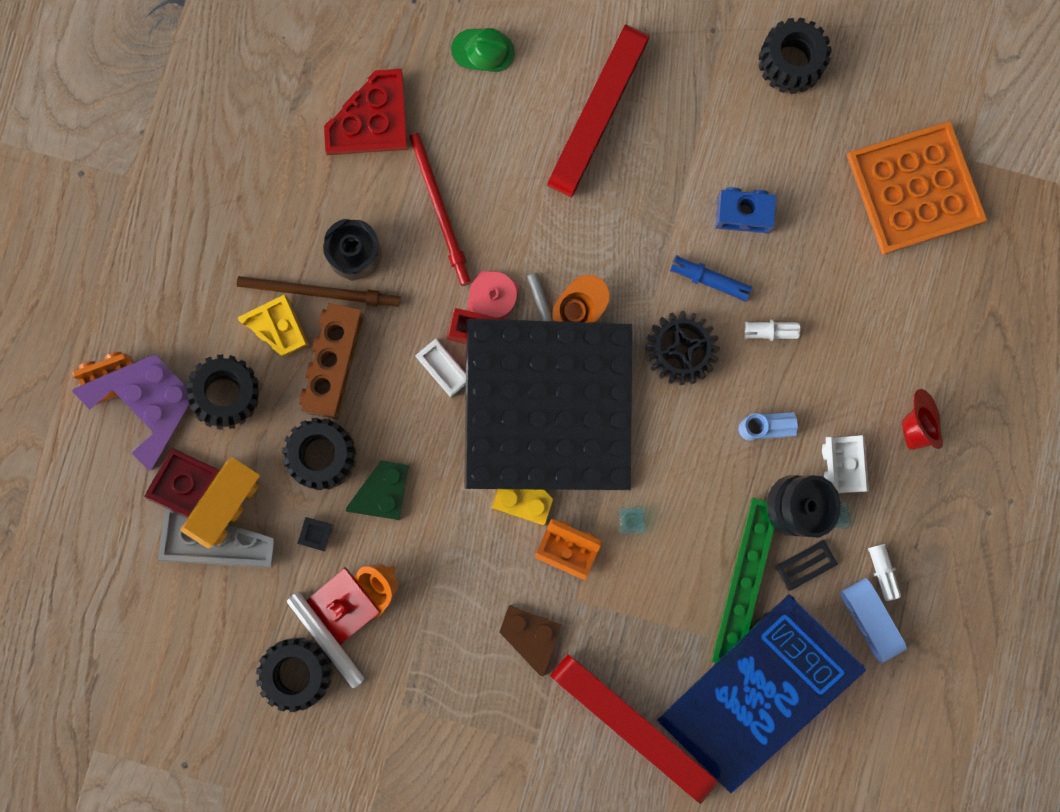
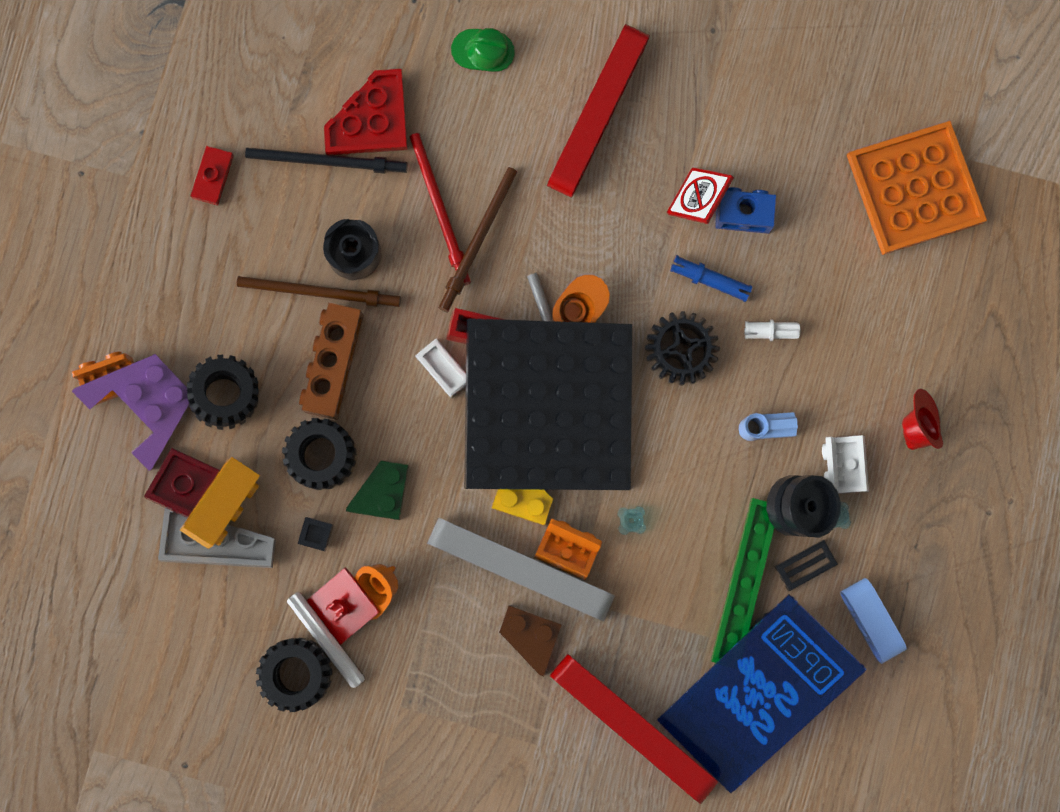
(212, 175): none -> red plate
(277, 326): yellow wing -> none
(378, 164): none -> black bar
(455, 284): none -> reddish brown bar
(493, 294): coral piece -> none
(521, 569): none -> light grey beam
(700, 195): none -> piece
(798, 35): black tyre -> none
(885, 572): white axle -> none

